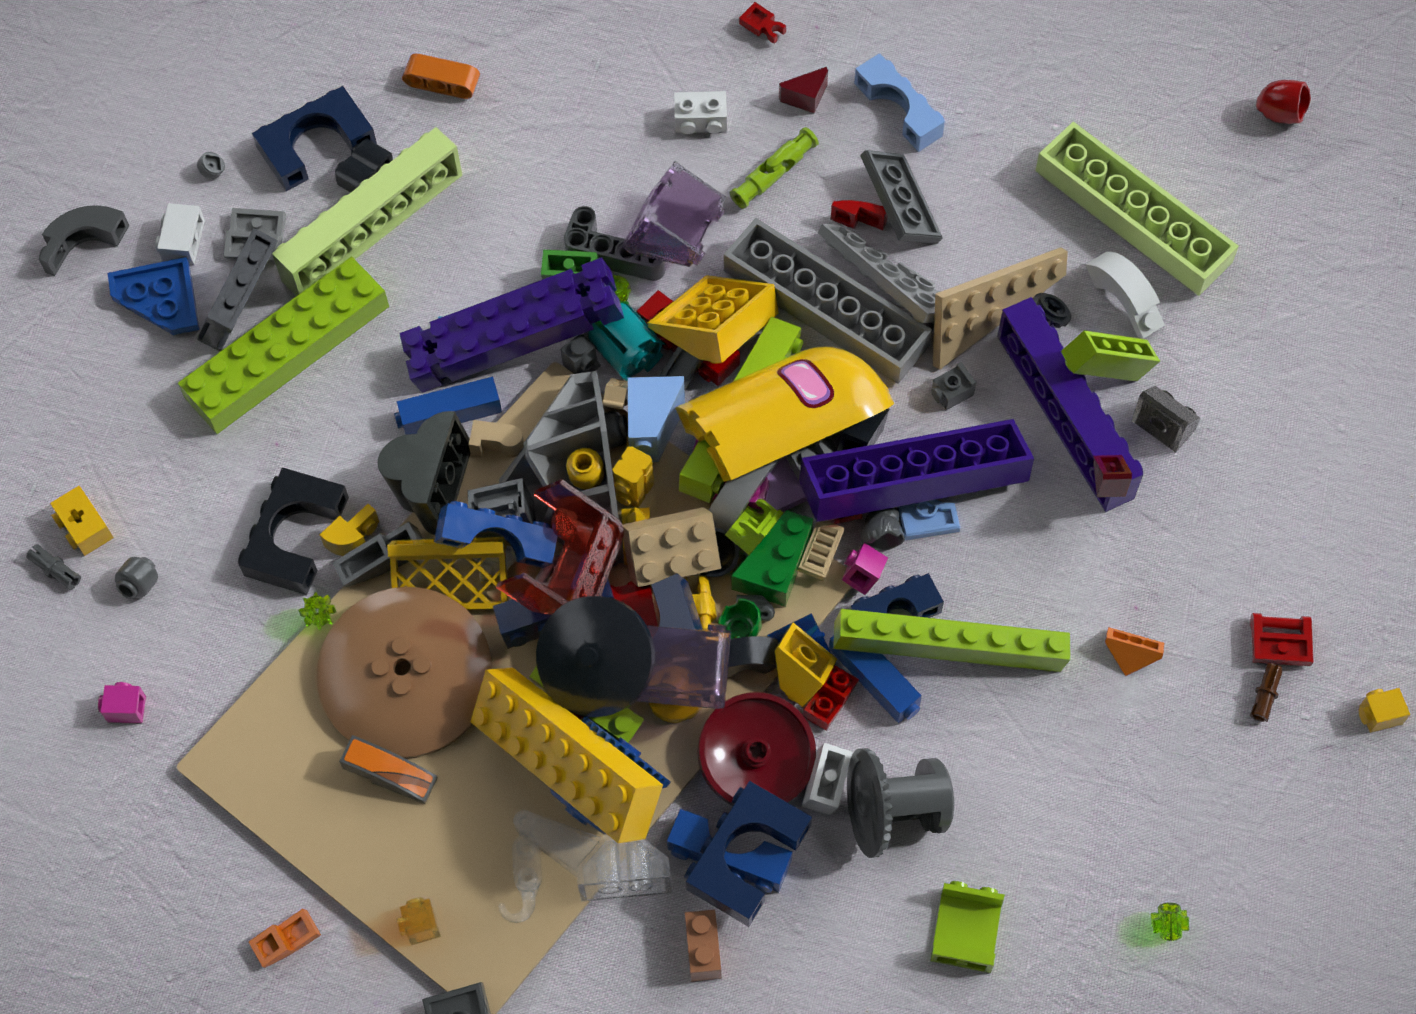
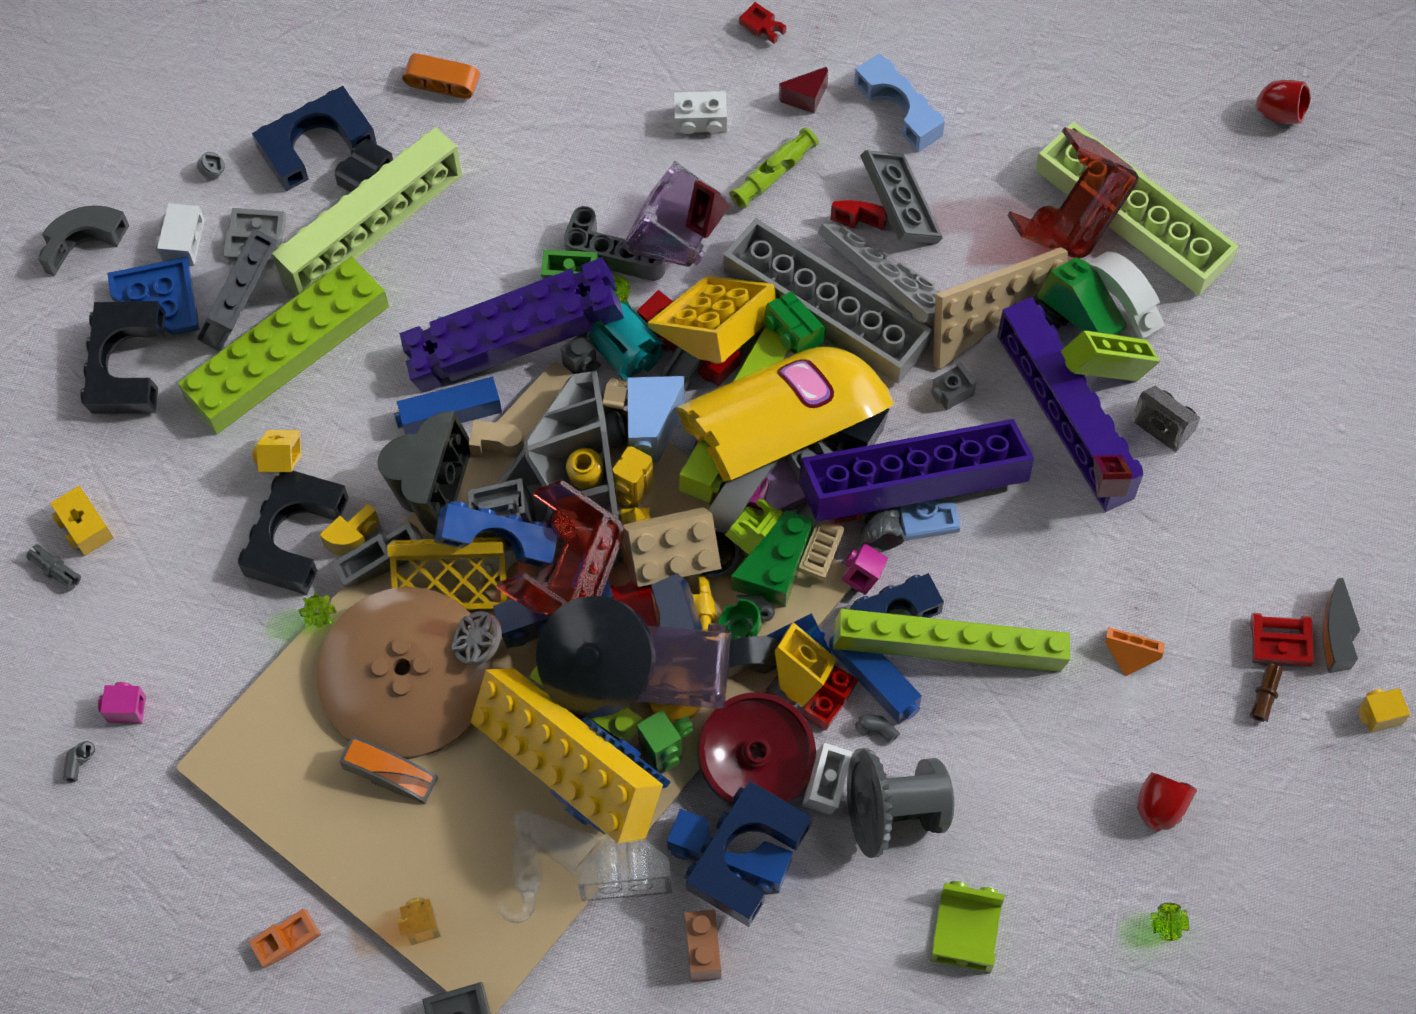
(75, 758): none -> dark grey arm
(110, 326): none -> black arch
(136, 577): dark grey head -> none
(278, 451): none -> yellow brick
(476, 638): none -> light grey wheel
(663, 740): none -> bright green brick
(705, 209): none -> dark red slope
(793, 323): none -> green brick
(877, 723): none -> dark grey arm
(1082, 298): none -> green slope
(1088, 206): none -> clear red windscreen
(1164, 801): none -> red piece
(1339, 629): none -> dark grey slope

